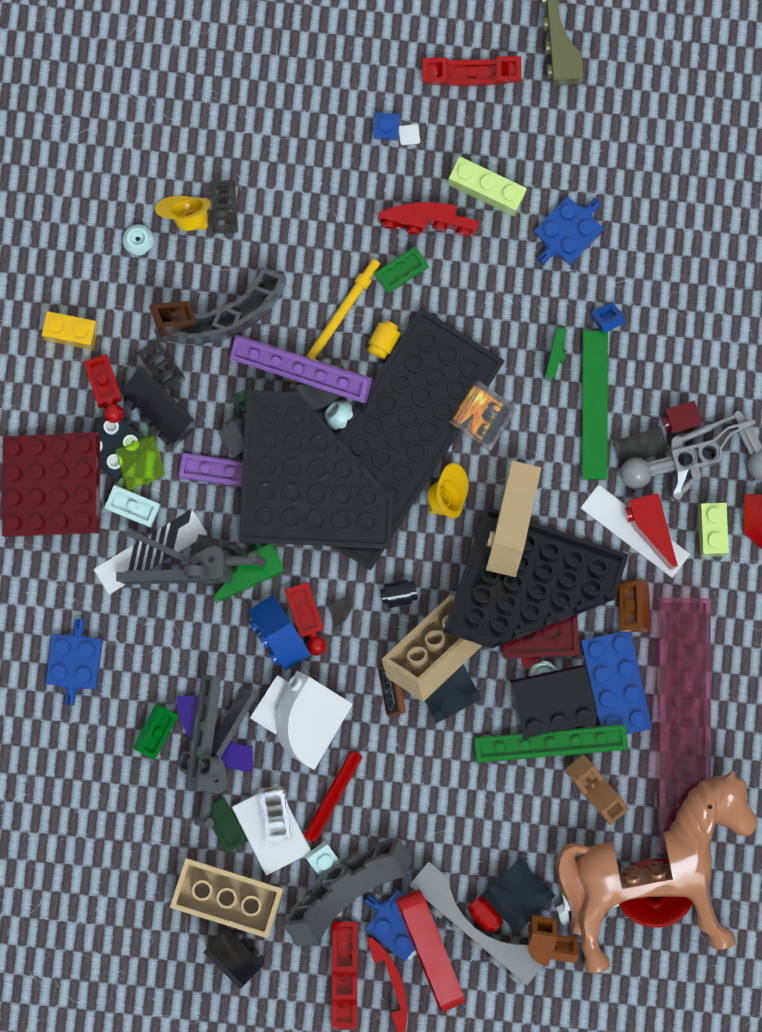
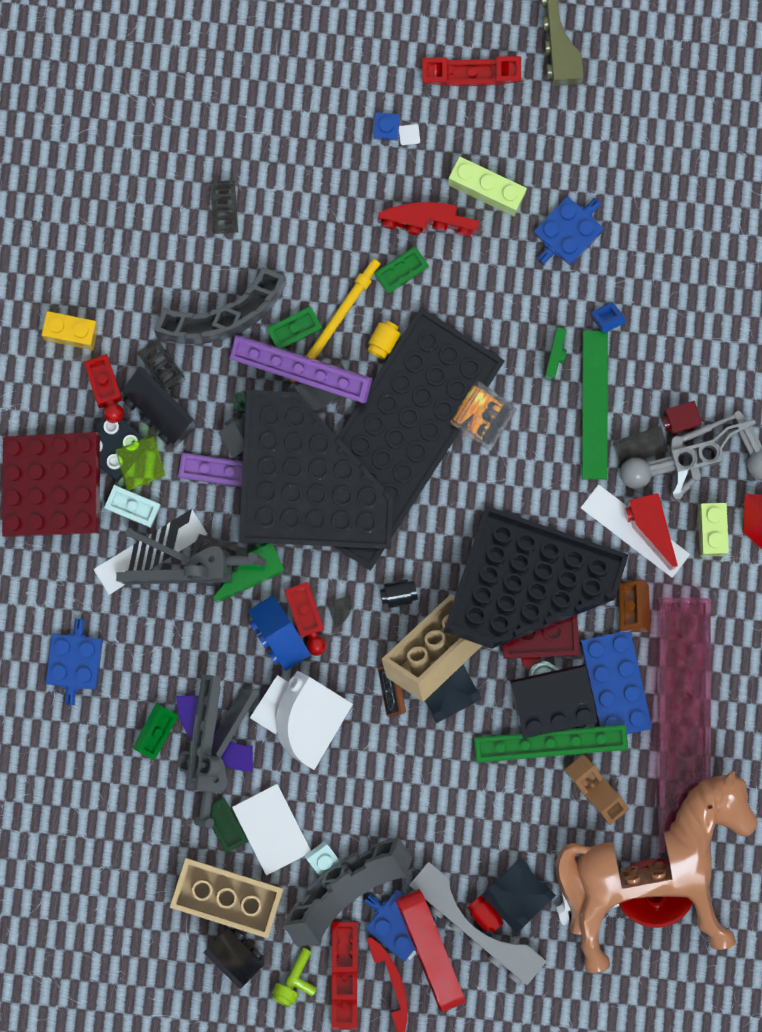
(138, 247): light aqua plate -> none
(172, 317): reddish brown slope -> none
(186, 211): yellow piece -> none
(274, 791): clear smoke slope -> none
(284, 993): none -> lime piece
(294, 328): none -> green plate
(332, 796): red axle -> none
(338, 414): light aqua plate -> none
(449, 493): yellow piece -> none
(513, 519): tan brick -> none
(546, 943): dark orange brick -> none

